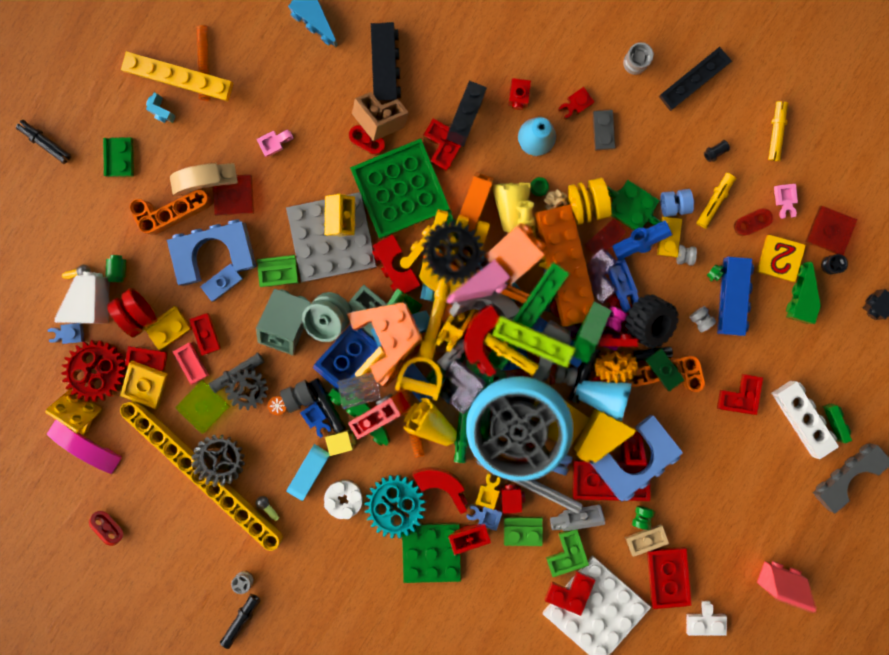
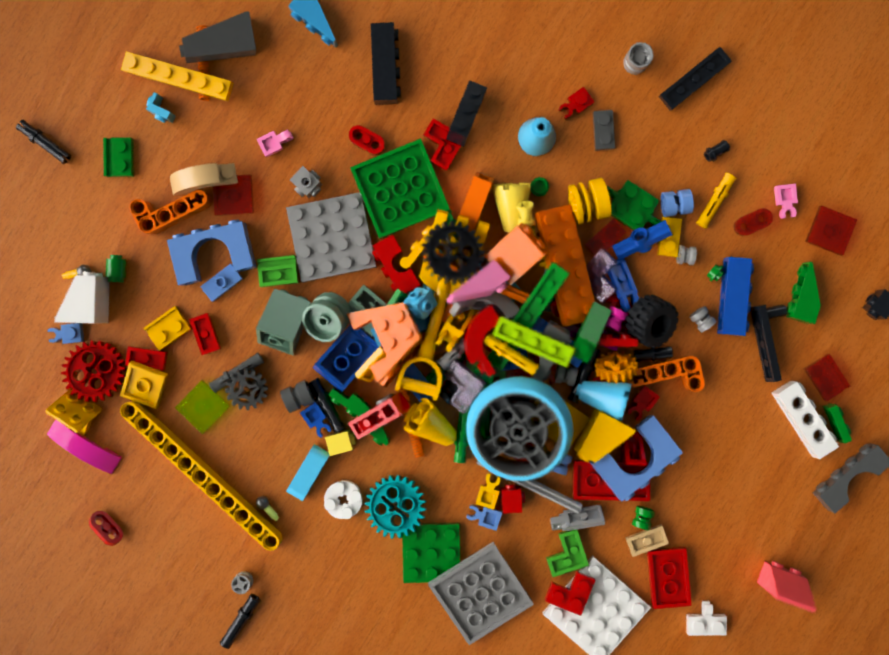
(132, 312): red wheel -> none
(190, 363): coral tile -> none
(211, 457): dark grey gear -> none
(220, 41): none -> dark grey slope
(276, 406): orange tile -> none
(300, 179): none -> light grey brick
(339, 215): yellow brick -> none
(358, 390): clear plate -> none
(379, 119): medium nougat brick -> none
(420, 303): none -> medium azure brick
(443, 479): red arch -> none
(469, 538): red slope -> none
(480, 593): none -> light grey plate
(519, 93): red brick -> none
(523, 531): bright green plate -> none
(555, 199): tan gear -> none
(645, 400): none -> red plate
(664, 370): dark green plate -> none
(746, 400): red plate -> none
(760, 319): none -> black piece
(778, 131): yellow pin -> none
(781, 258): yellow tile -> none
(827, 377): none -> clear red plate
(839, 264): black wheel -> none

